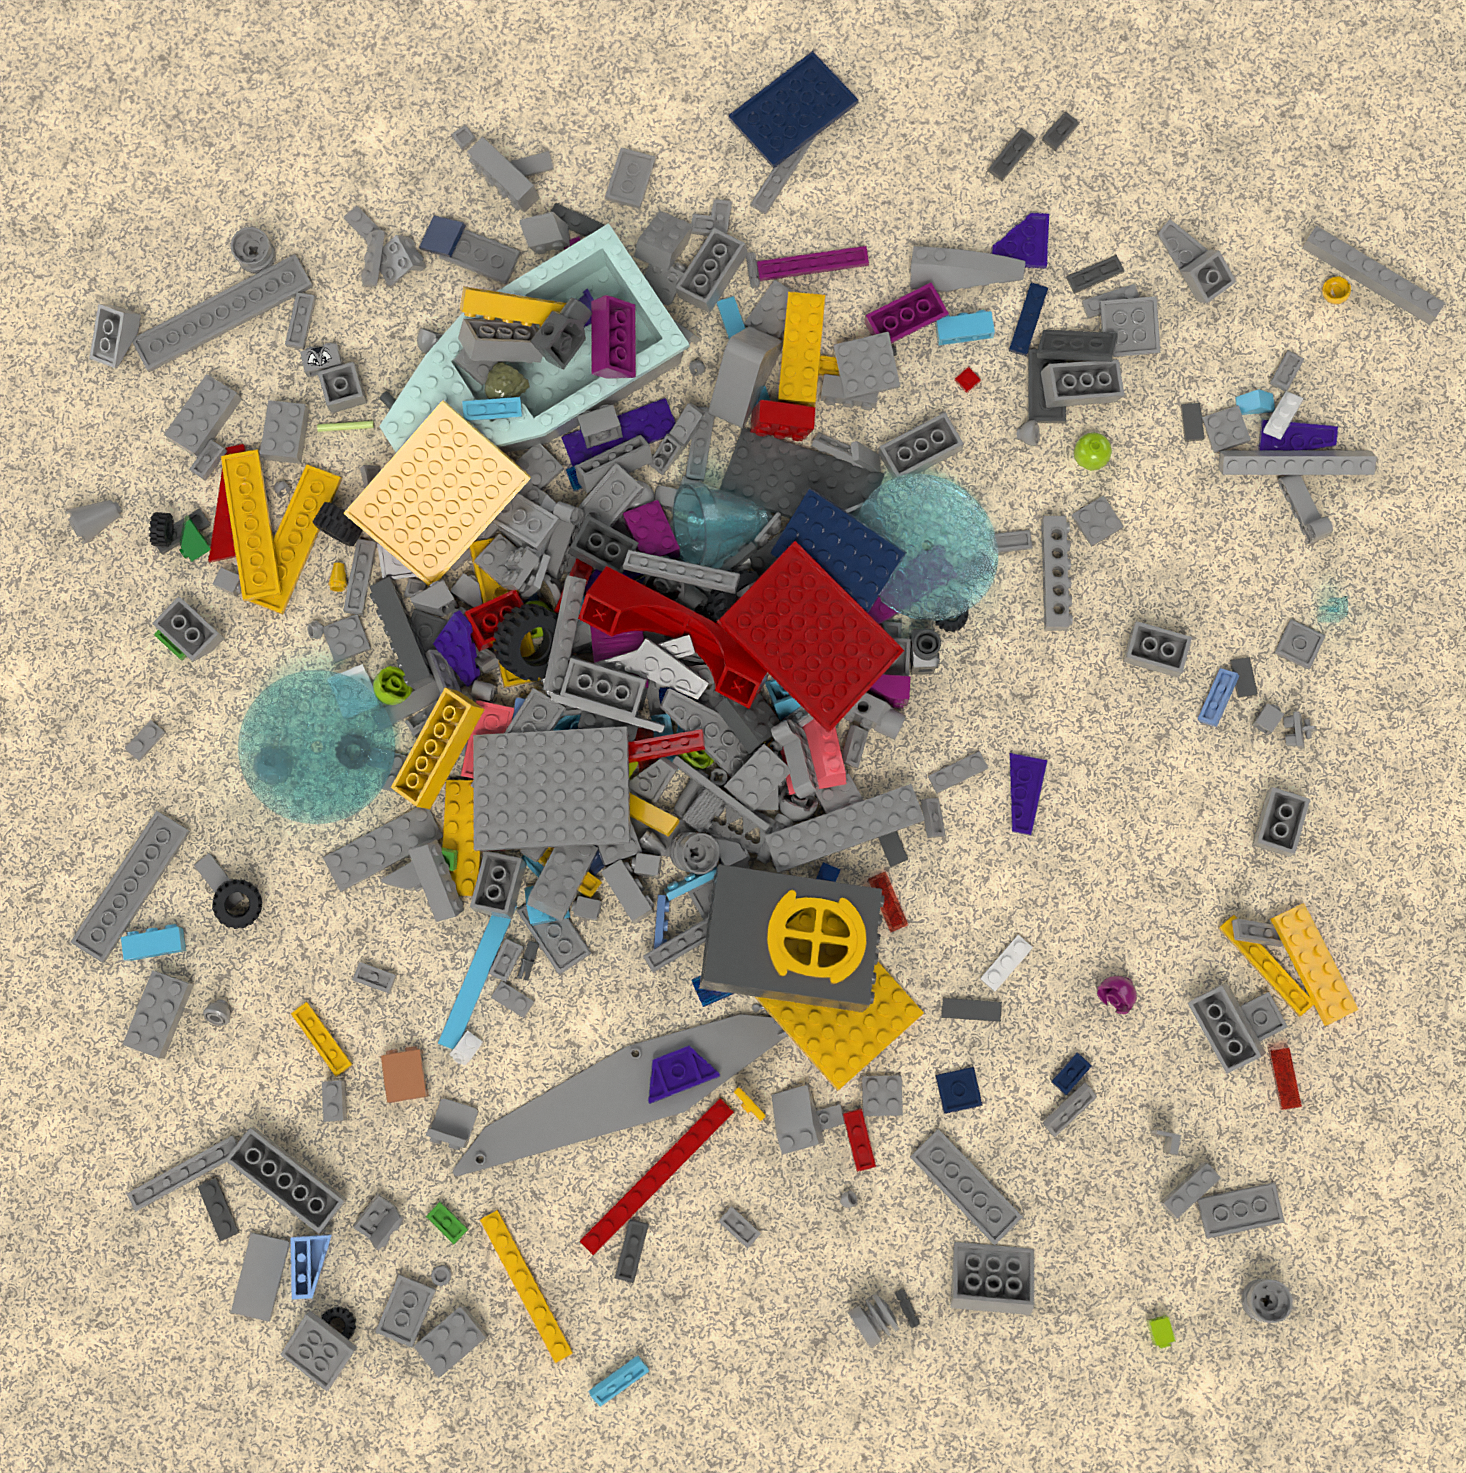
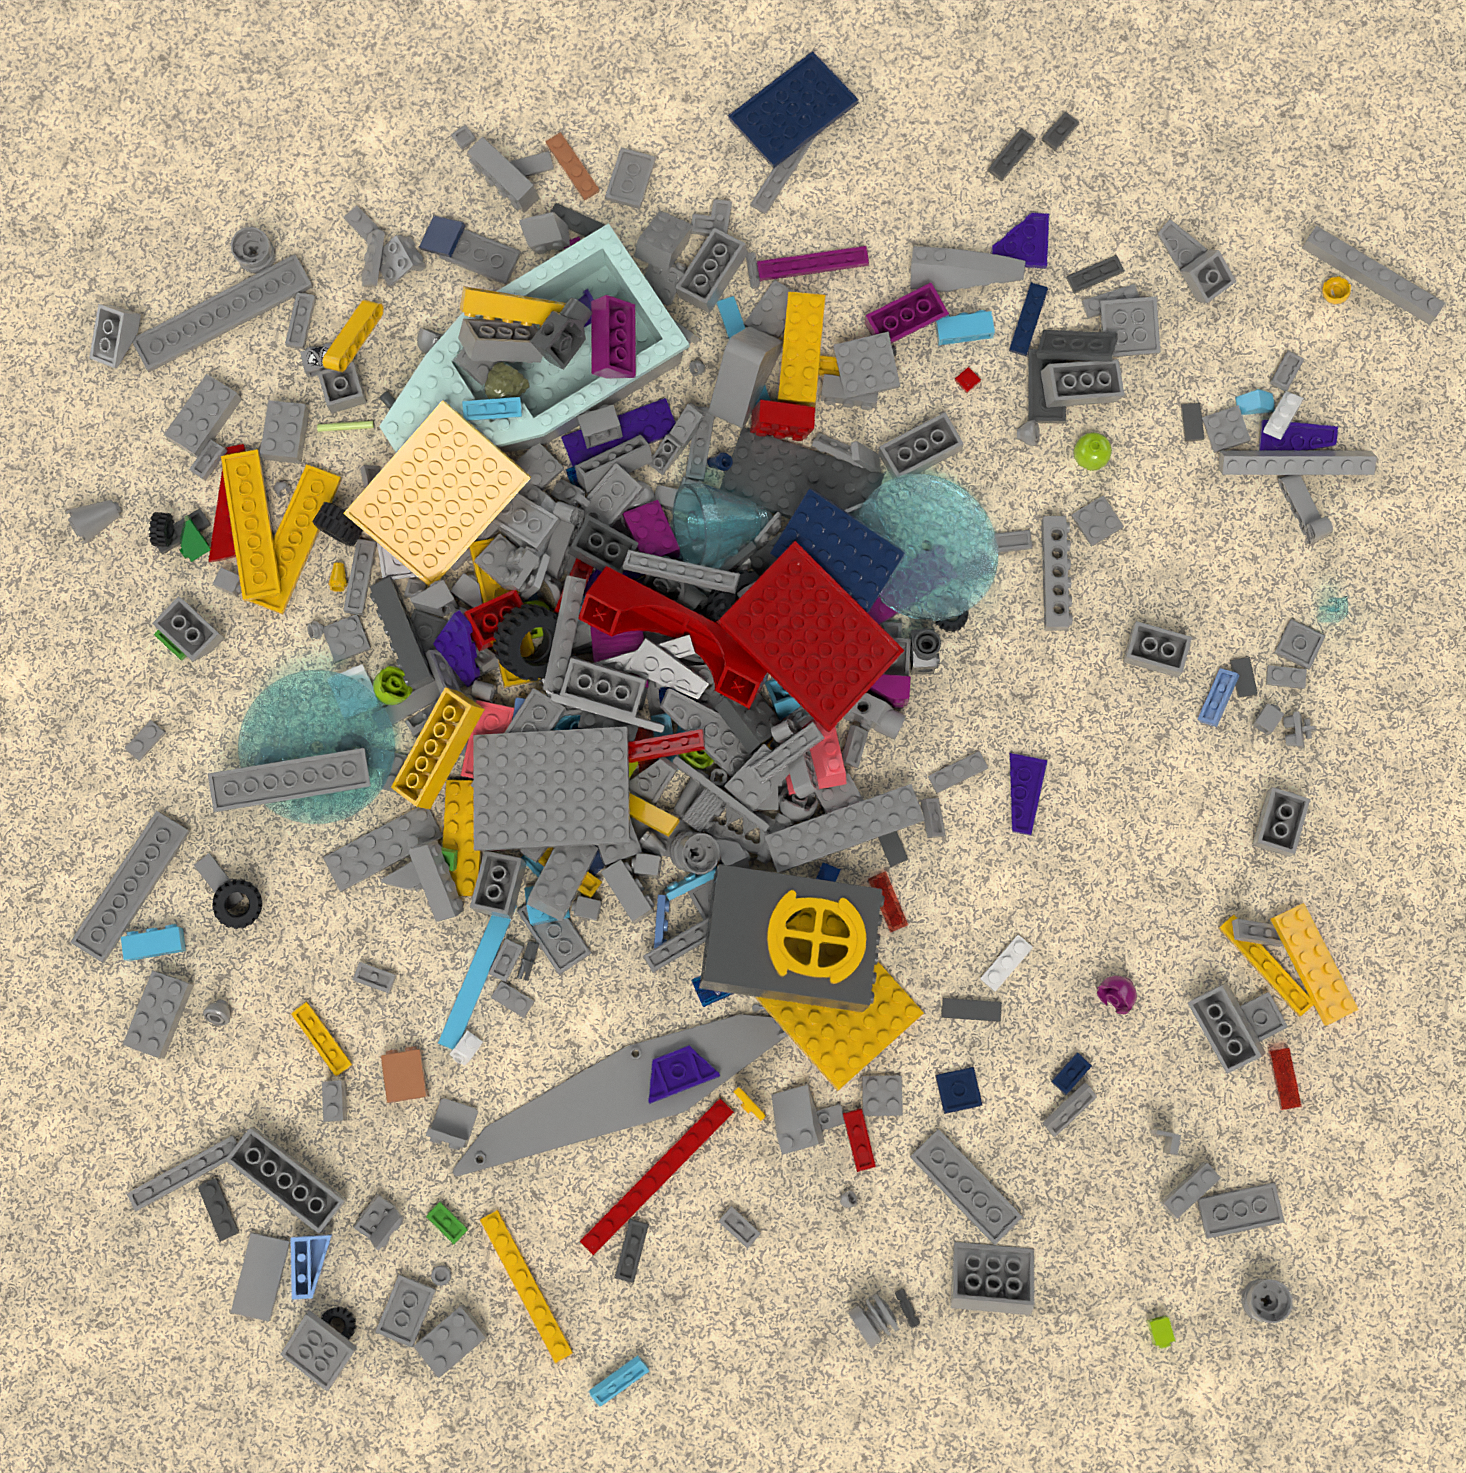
(289, 780): none -> light grey plate
(353, 336): none -> yellow beam
(570, 494): none -> light grey hinge
(572, 166): none -> nougat plate
(720, 461): none -> dark blue cone
(787, 753): none -> light grey tile
(1286, 677): none -> light grey plate

